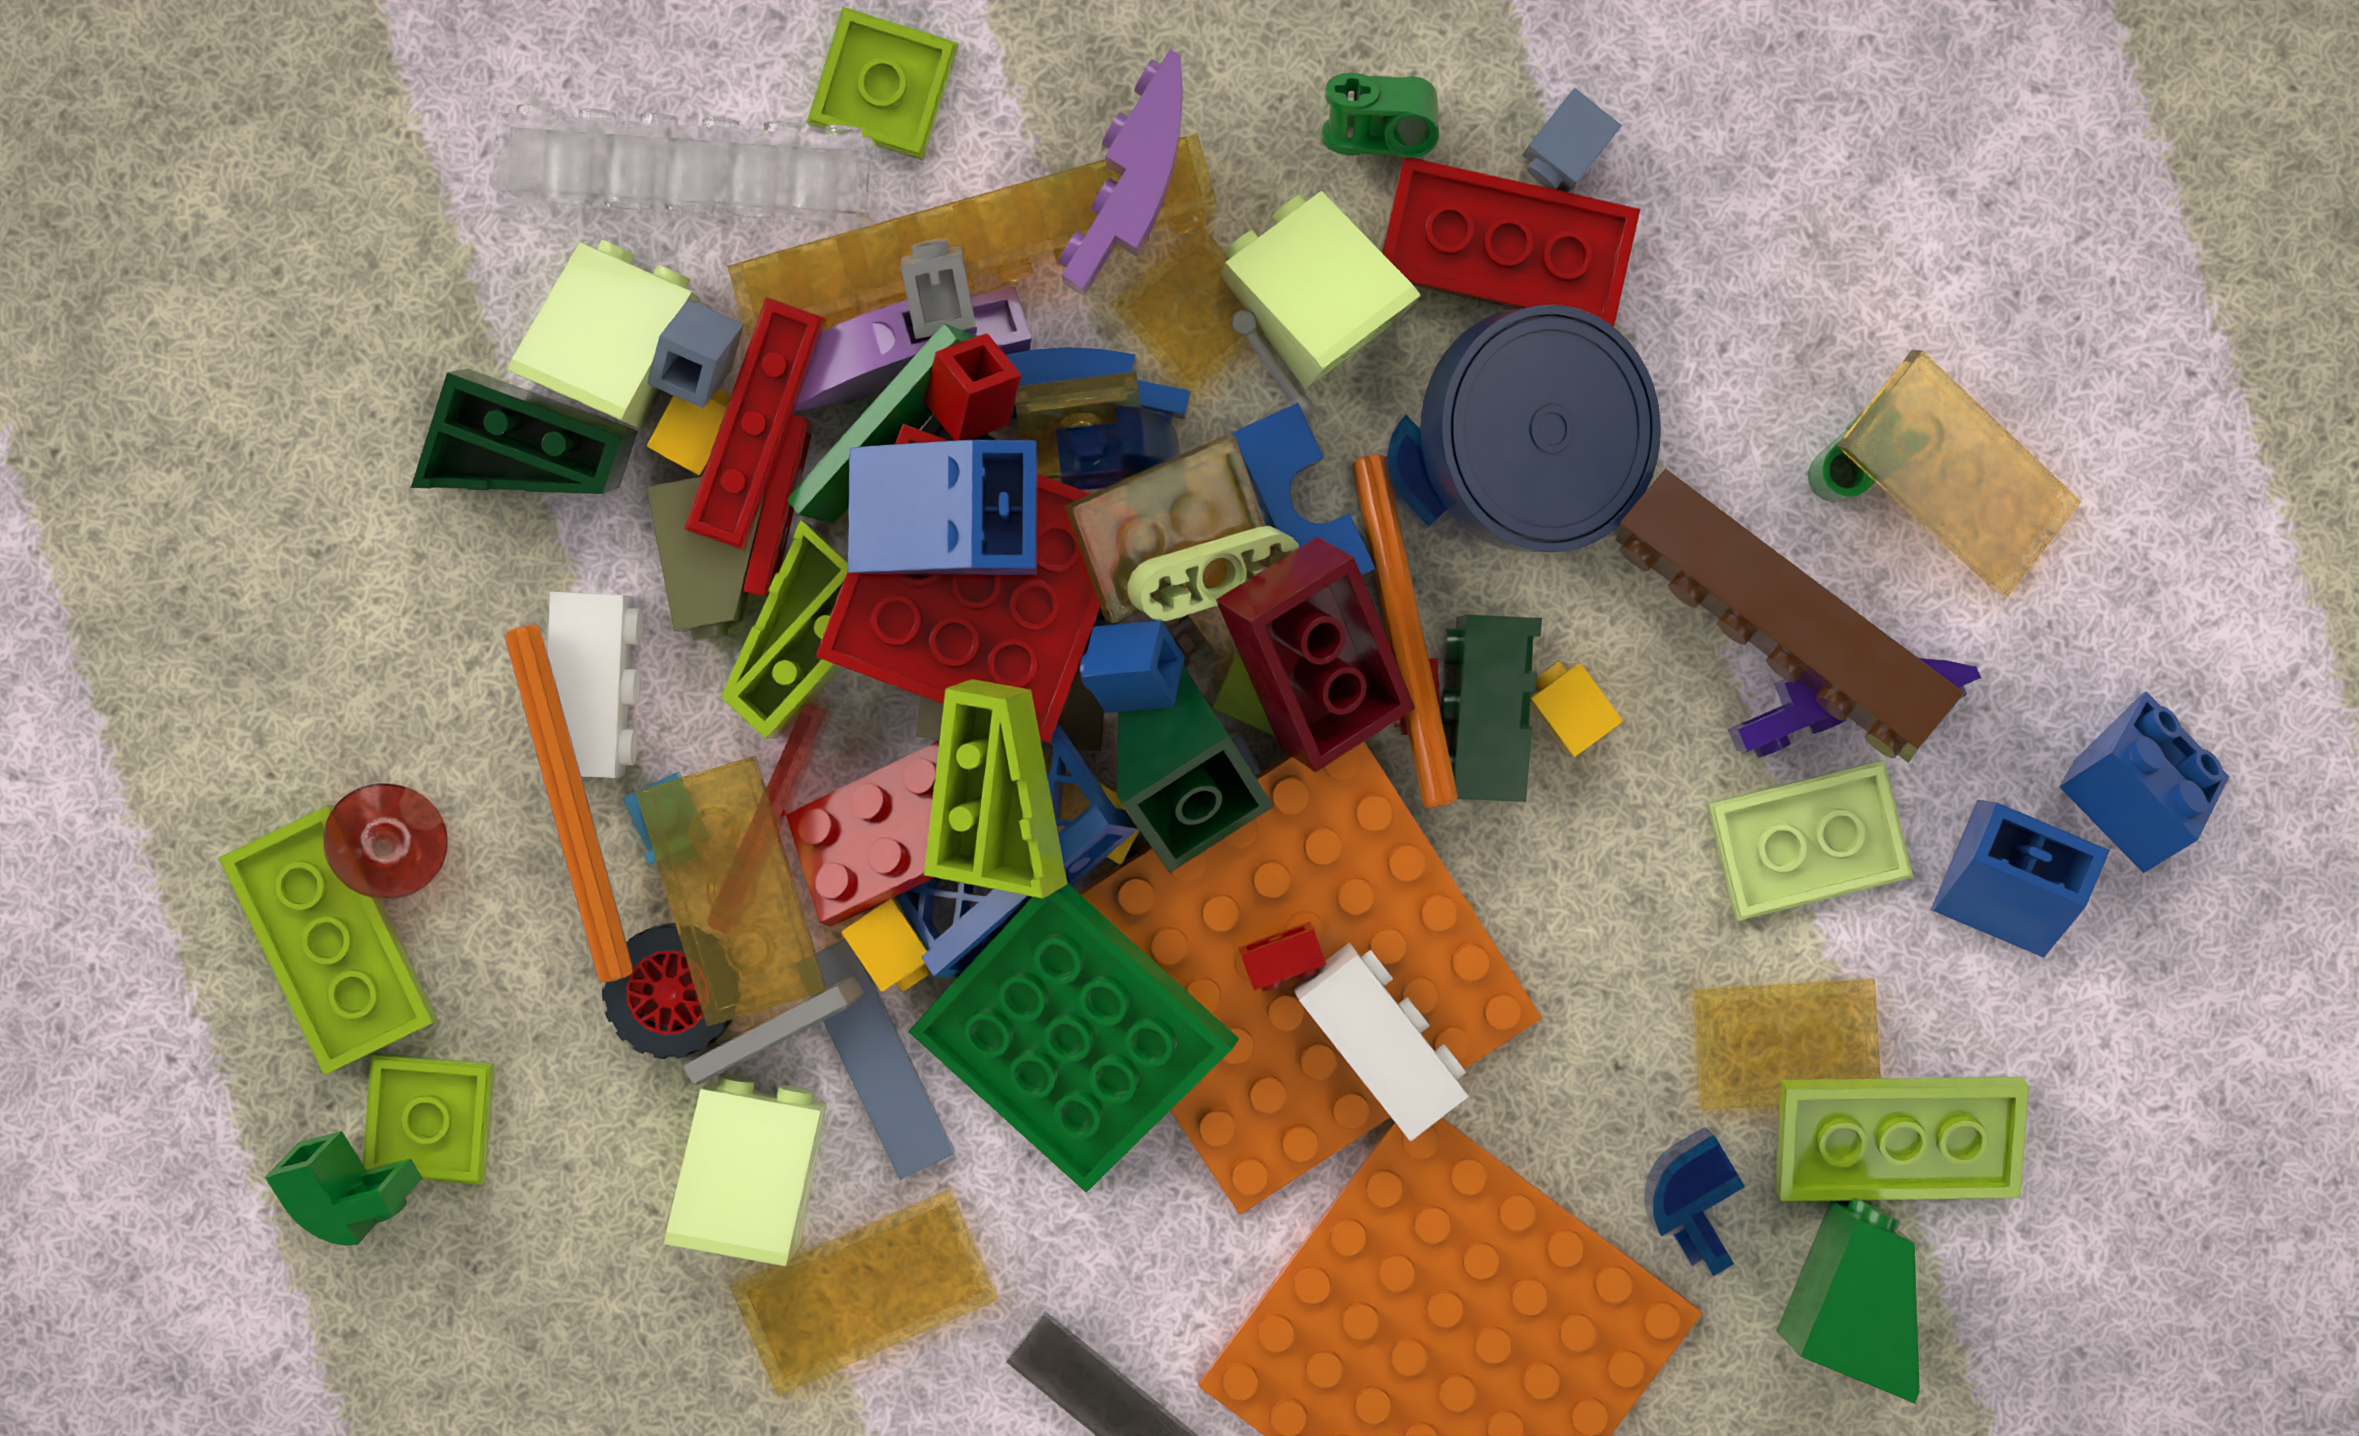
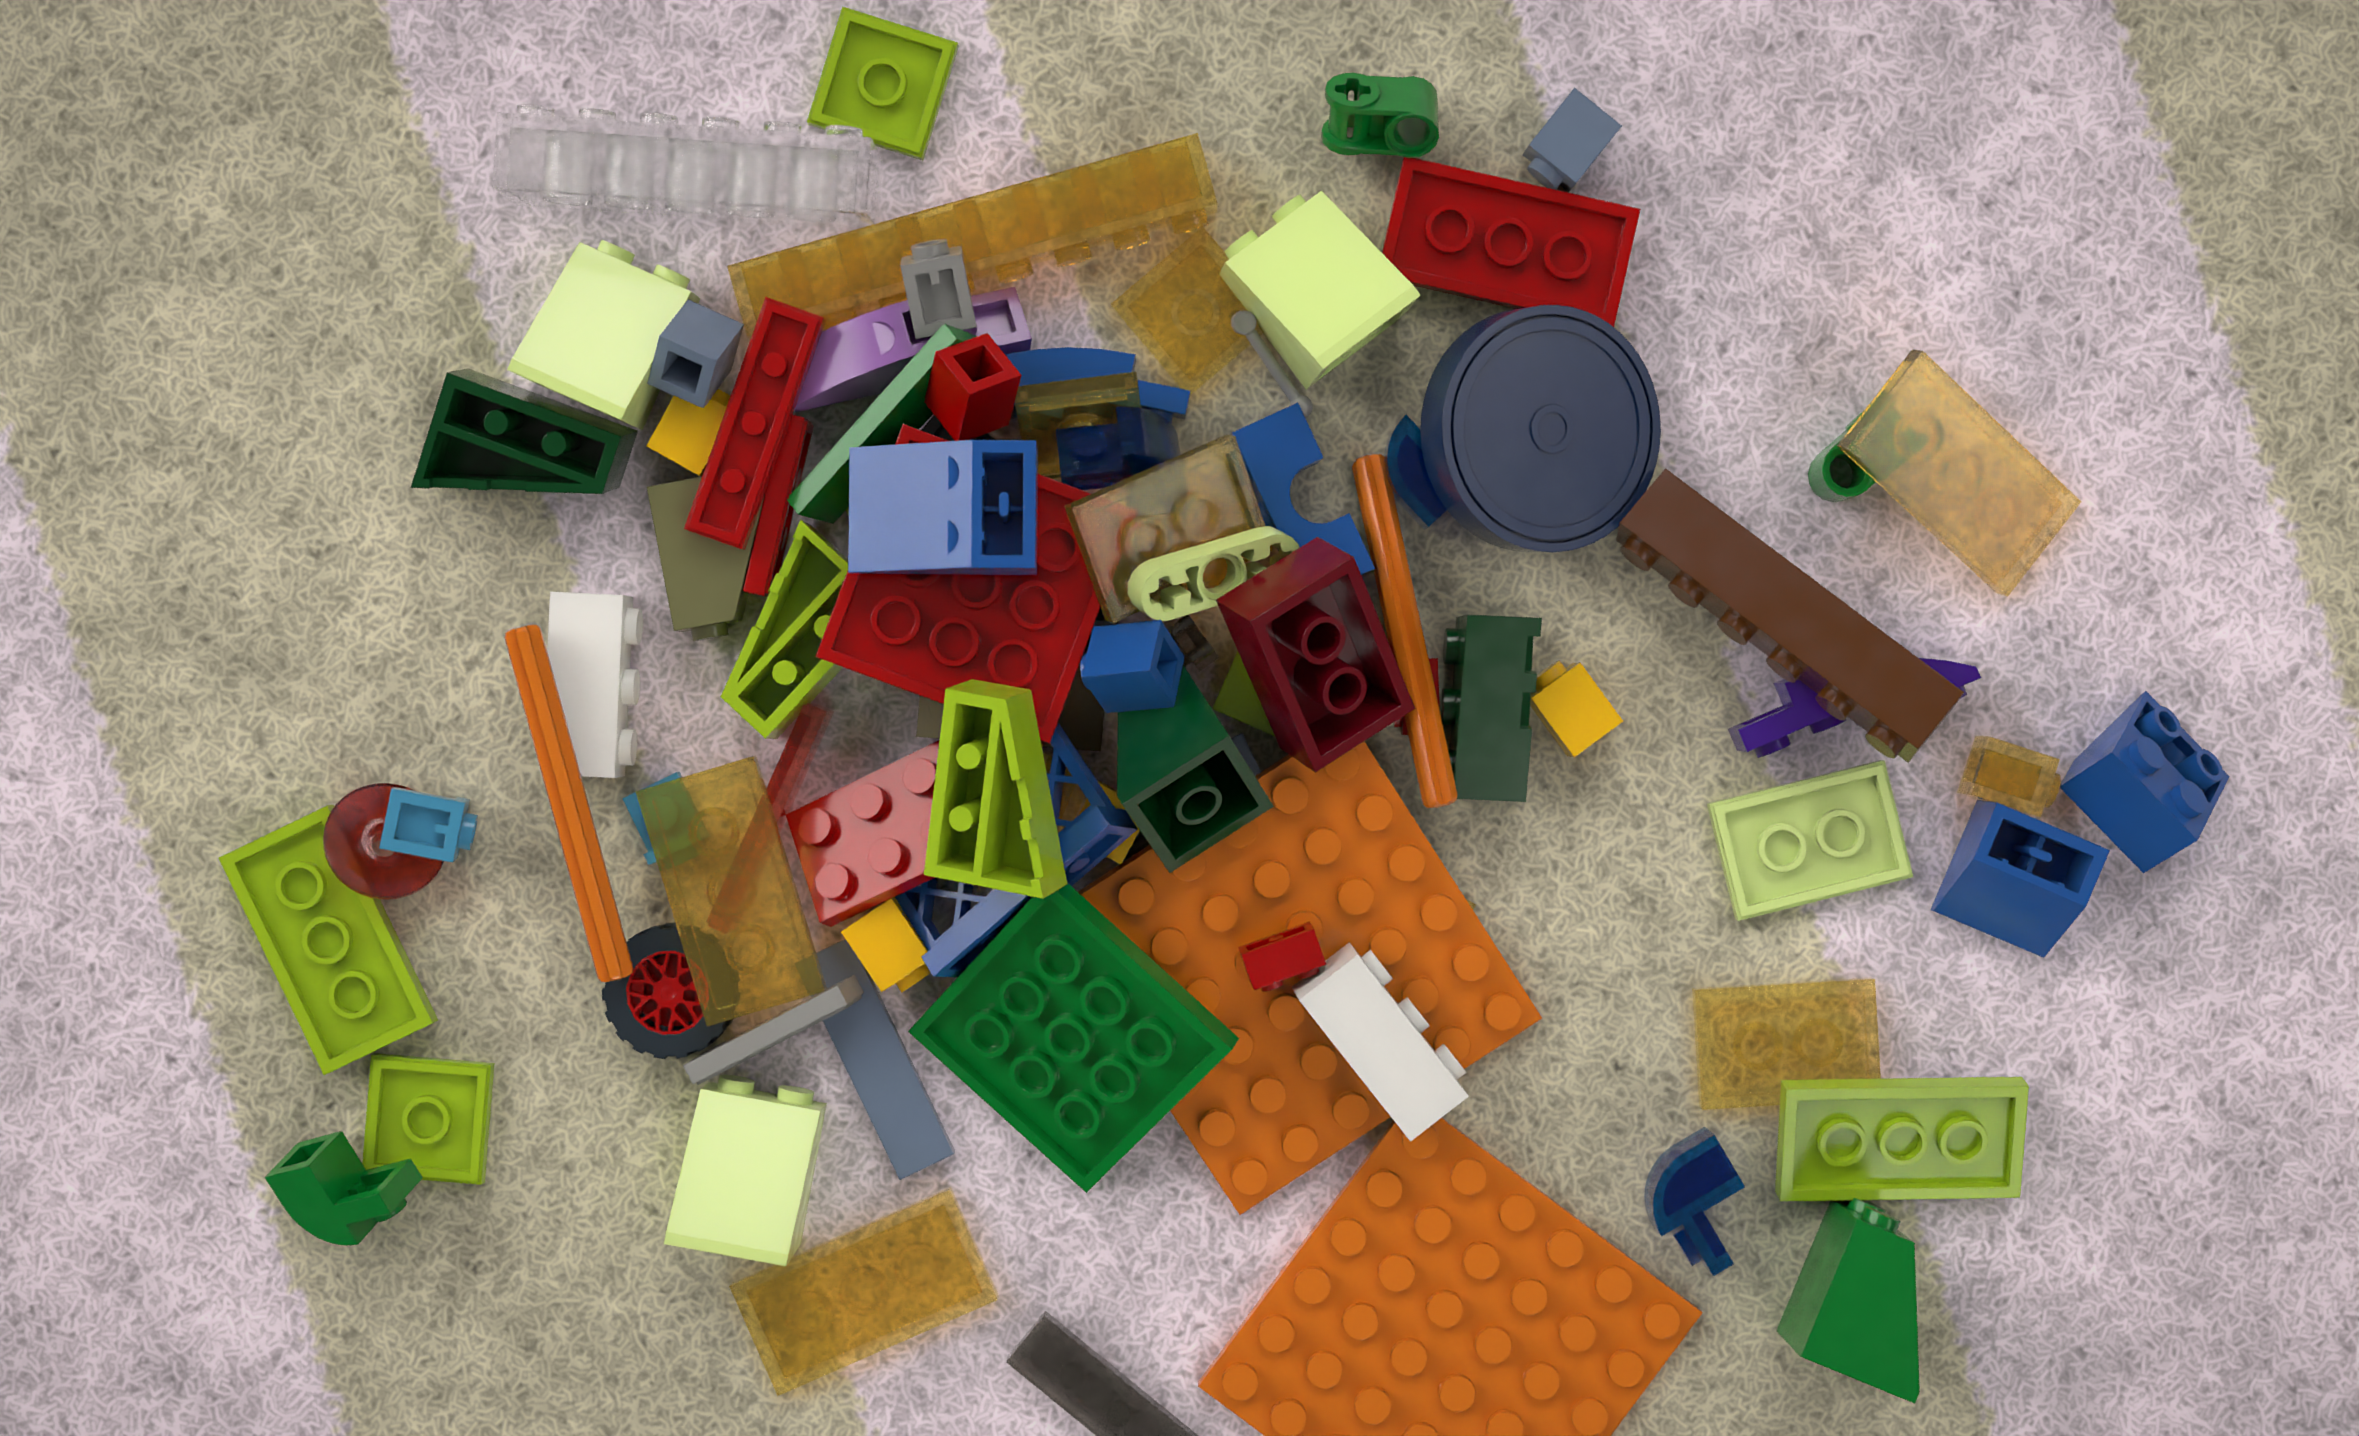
(427, 825): none -> dark azure bracket
(1145, 155): medium lavender slope -> none
(2010, 776): none -> clear yellow brick

